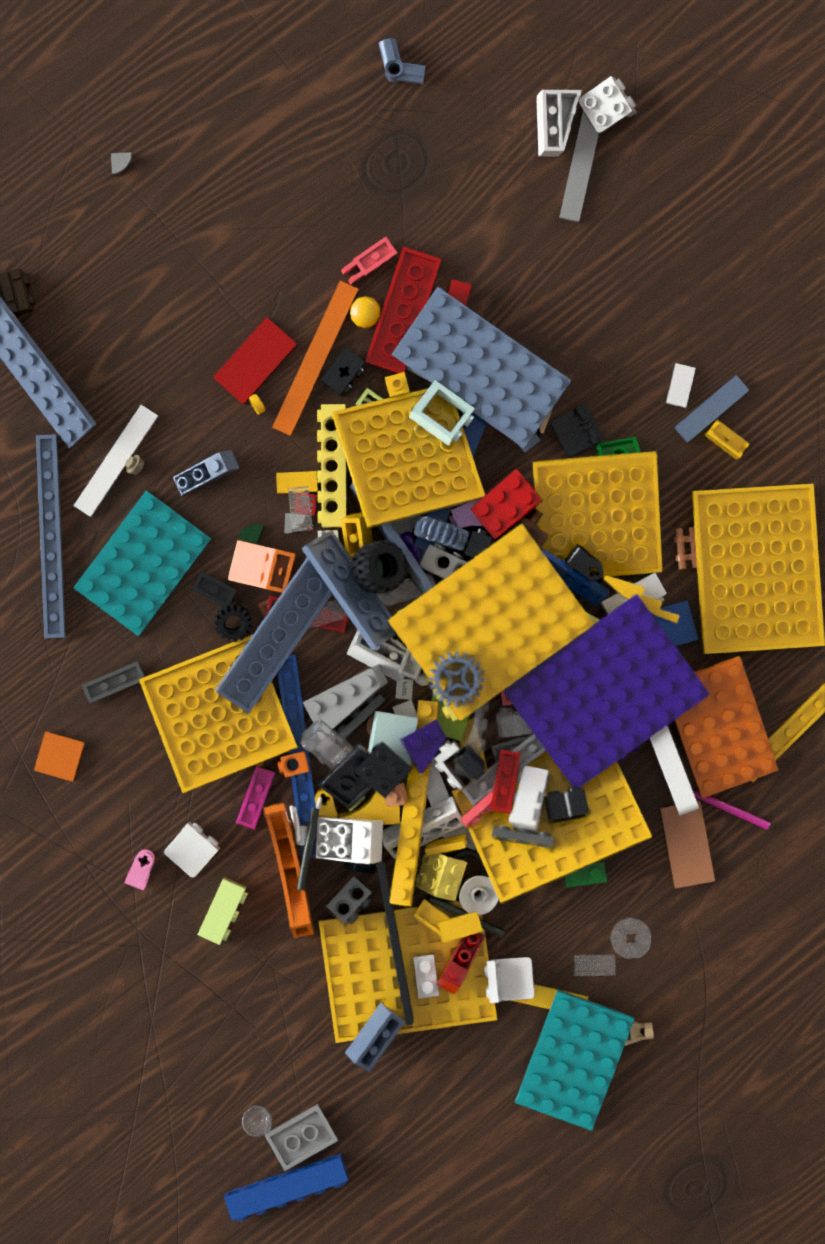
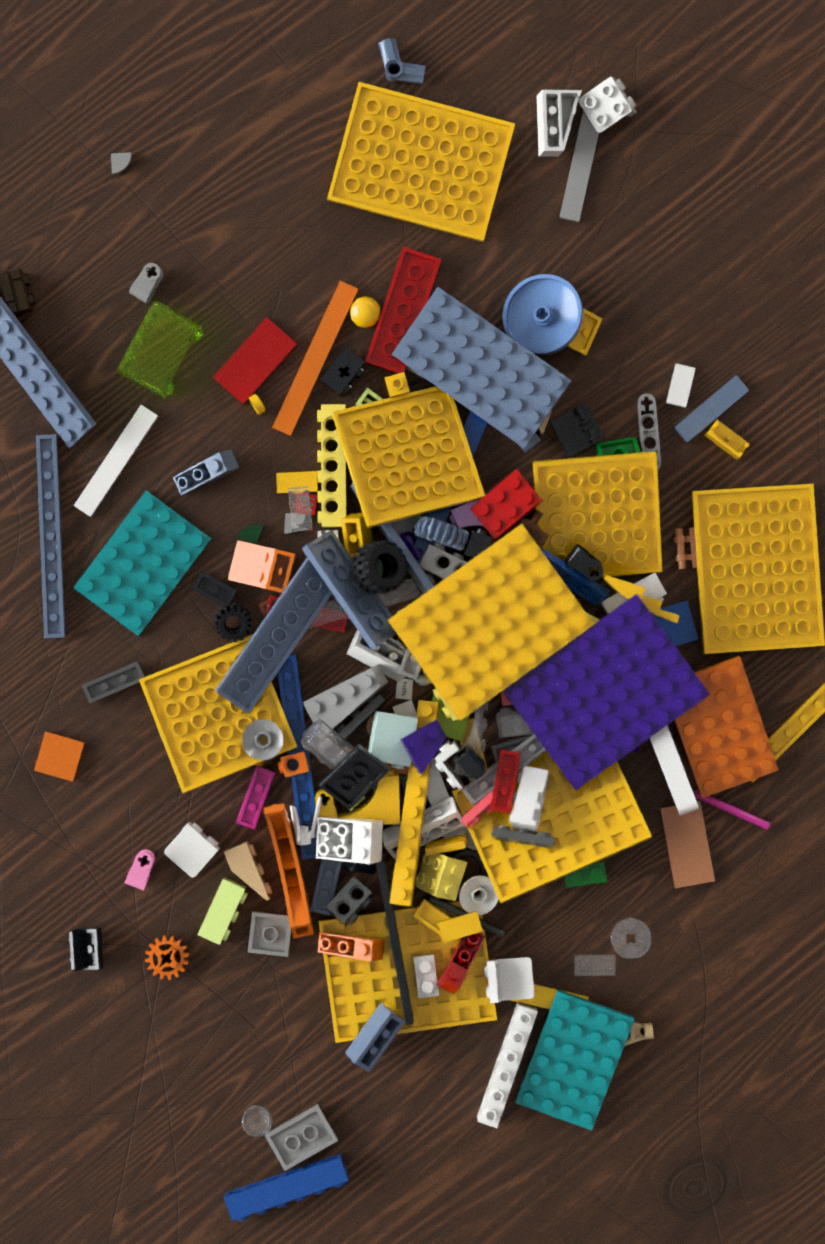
(86, 949): none -> black bracket
(134, 465): dark tan plate -> none
(146, 285): none -> light grey piece
(159, 349): none -> clear neon green windscreen
(159, 951): none -> orange gear
(244, 865): none -> tan slope
(255, 732): none -> light grey dish
(269, 934): none -> light grey plate
(308, 849): pearl dark grey bar -> none
(325, 885): none -> sand blue tile
(351, 946): none -> orange slope
(371, 259): coral hinge -> none
(383, 769): black hinge -> none
(397, 796): nougat plate -> none
(421, 161): none -> yellow plate
(433, 427): light aqua window -> none
(460, 291): red panel -> none
(471, 689): sand blue gear -> none
(507, 1064): none -> white brick
(543, 314): none -> medium blue dish
(566, 805): black brick -> none
(586, 334): none -> yellow bracket
(652, 432): none -> light grey beam

